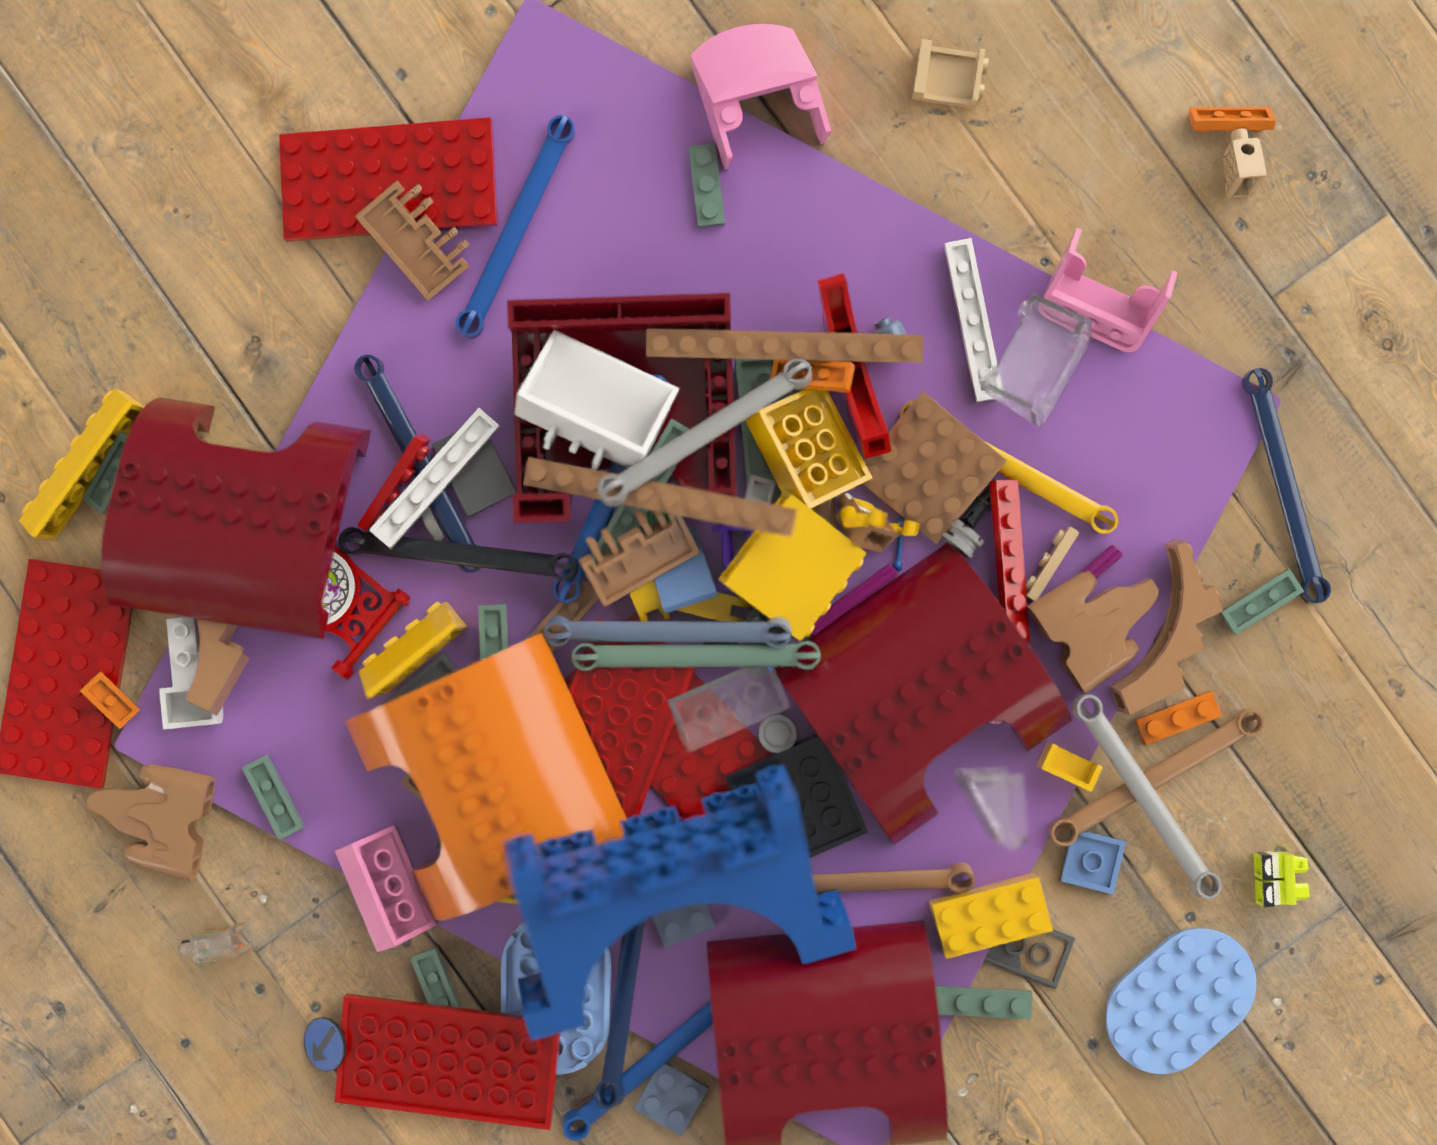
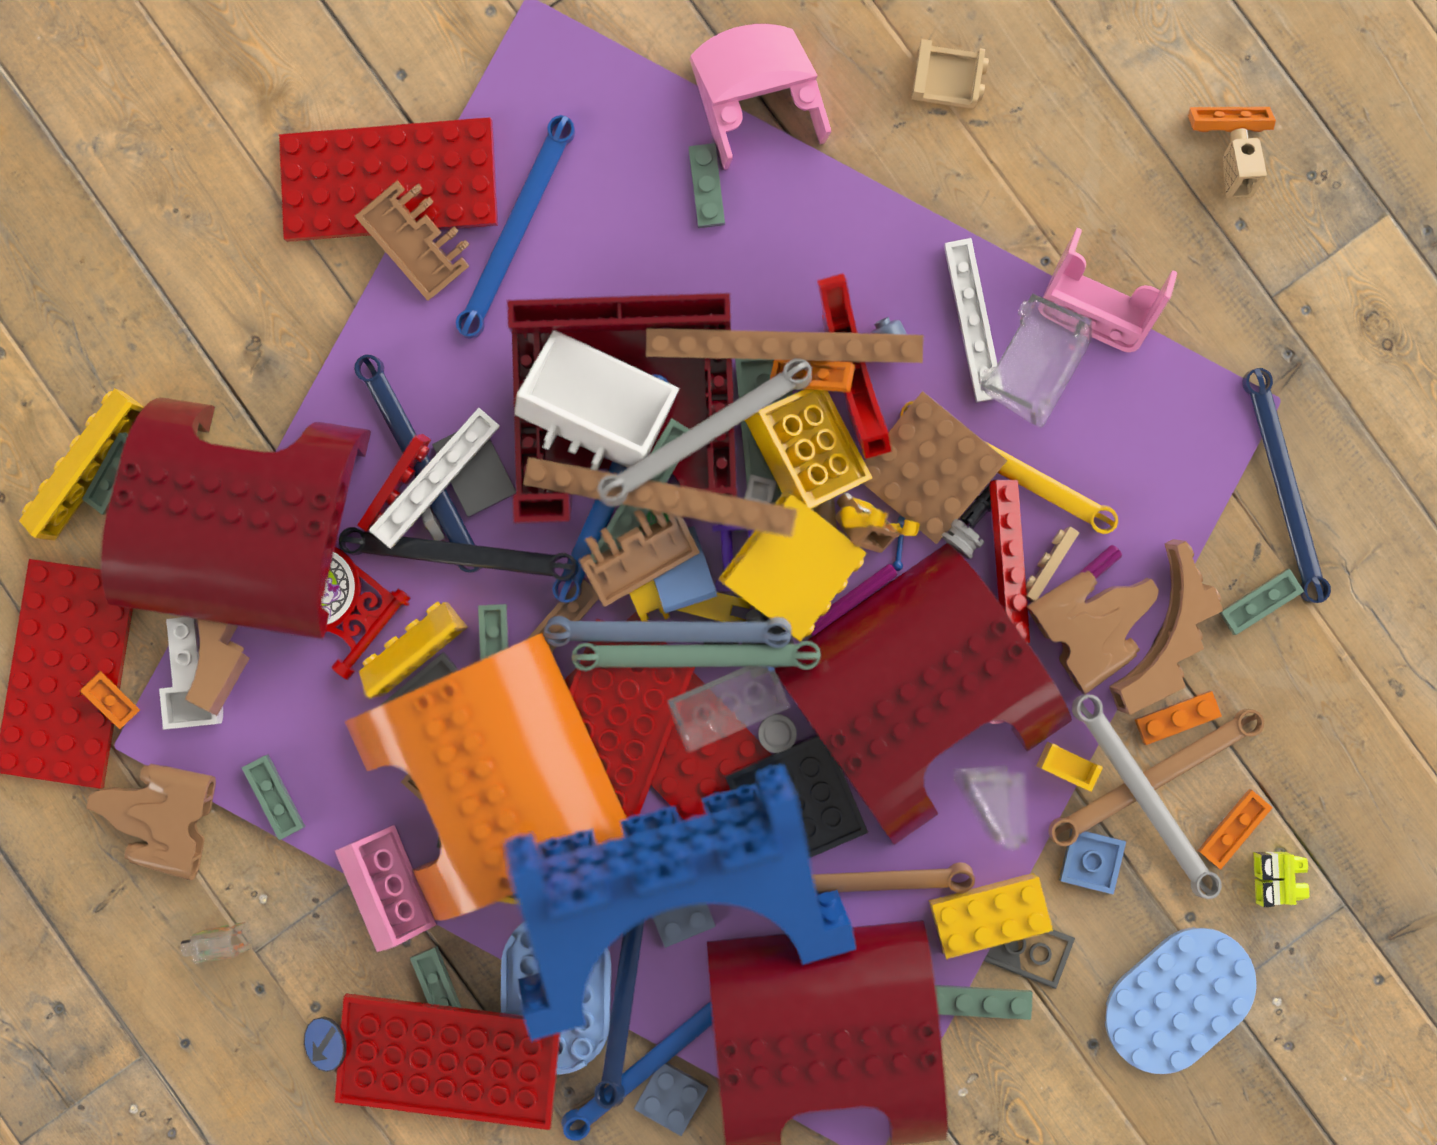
(1234, 829): none -> orange plate

